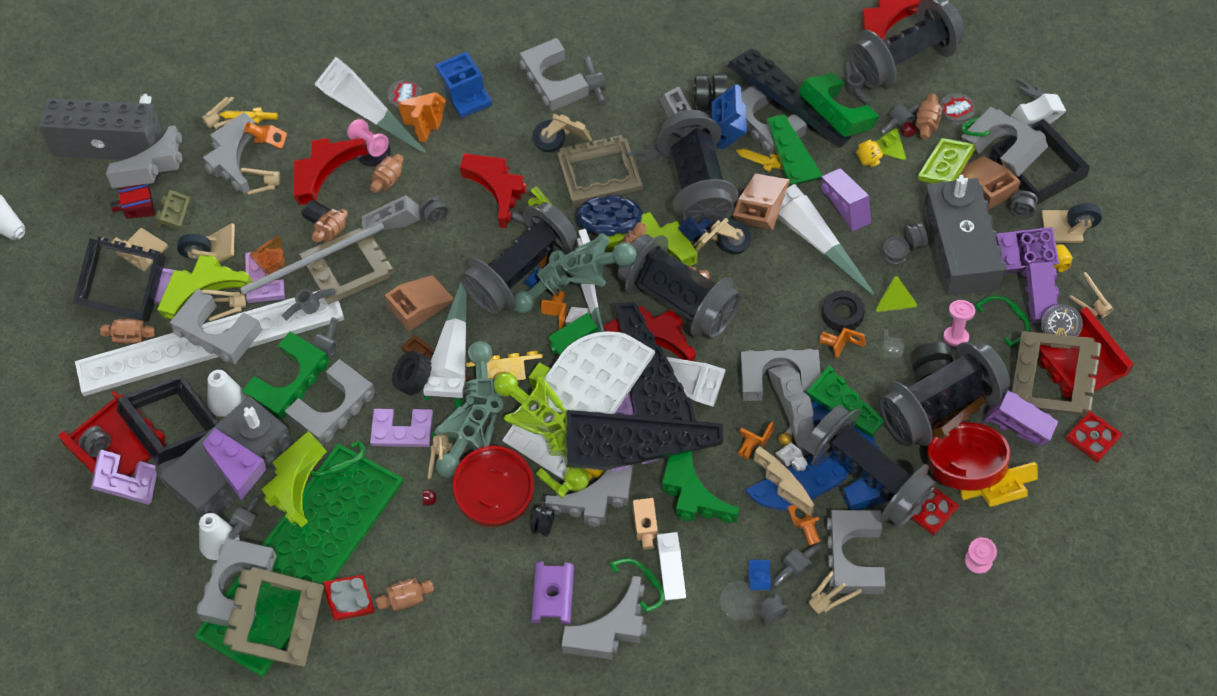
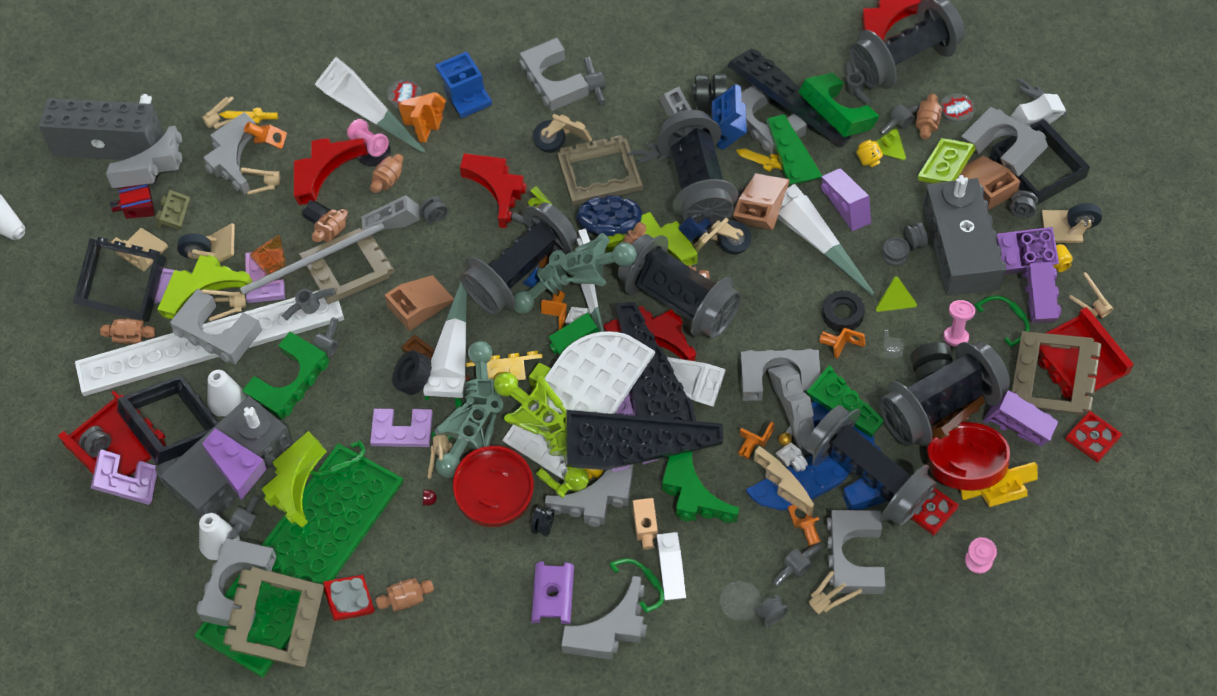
(324, 425): light grey arch -> none
(759, 575): blue bracket -> none
(908, 129): dark red hinge -> none
(964, 128): green piece -> none
(1061, 320): clear piece -> none

